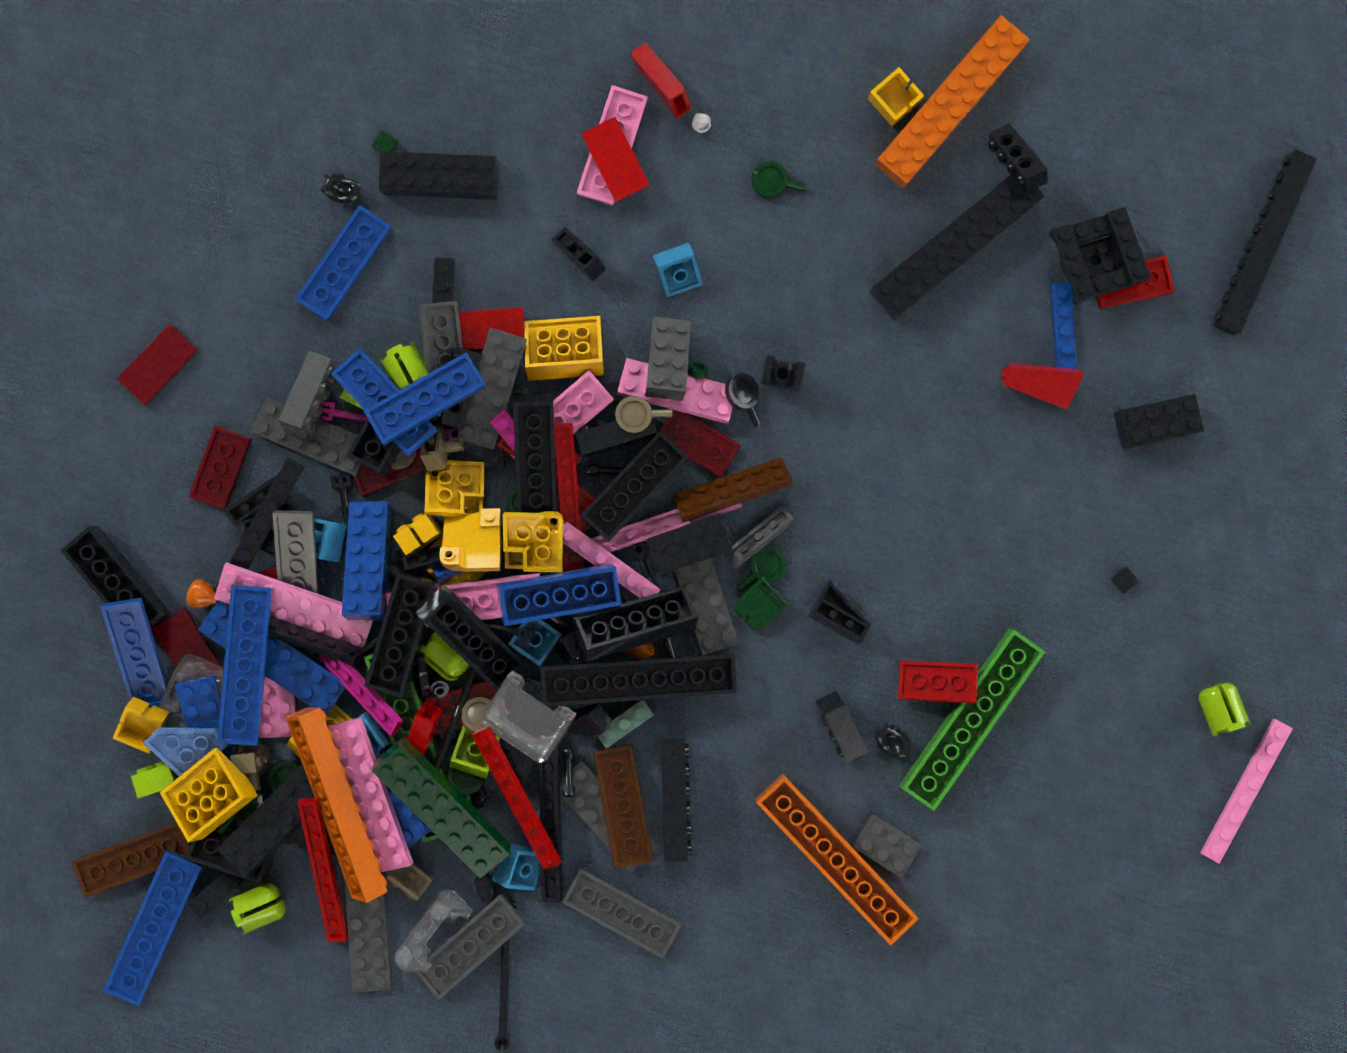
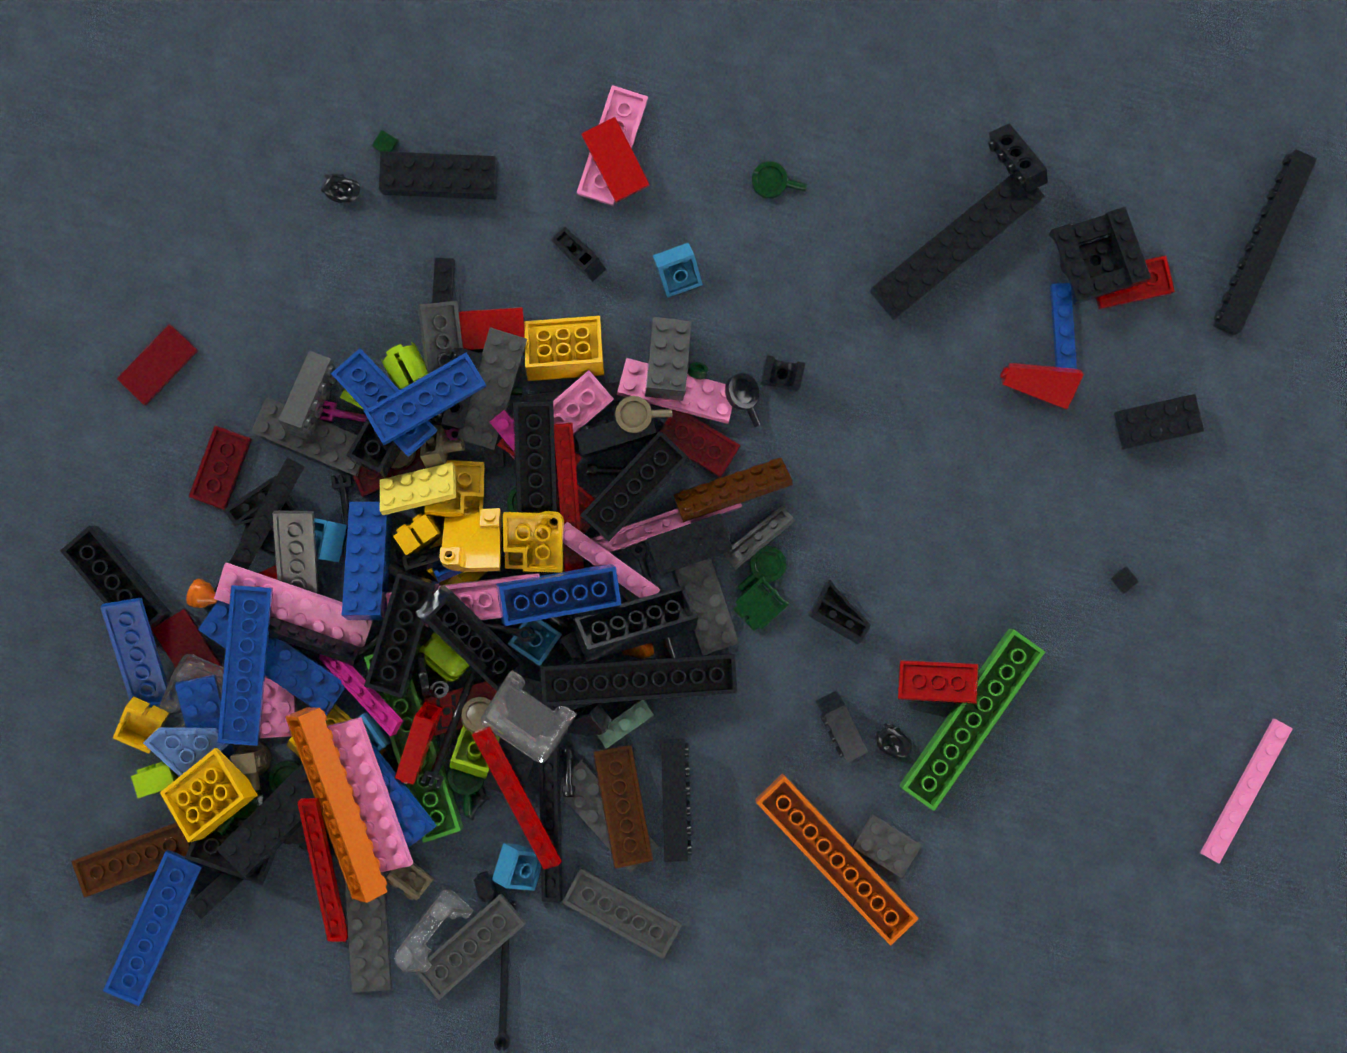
(255, 898): lime cylinder -> none
(343, 263): blue plate -> none
(417, 488): none -> light yellow plate
(441, 807): dark green brick -> none
(661, 80): red slope -> none
(701, 122): white plate -> none
(893, 99): yellow piece -> none
(952, 102): orange brick -> none
(1223, 708): lime cylinder -> none

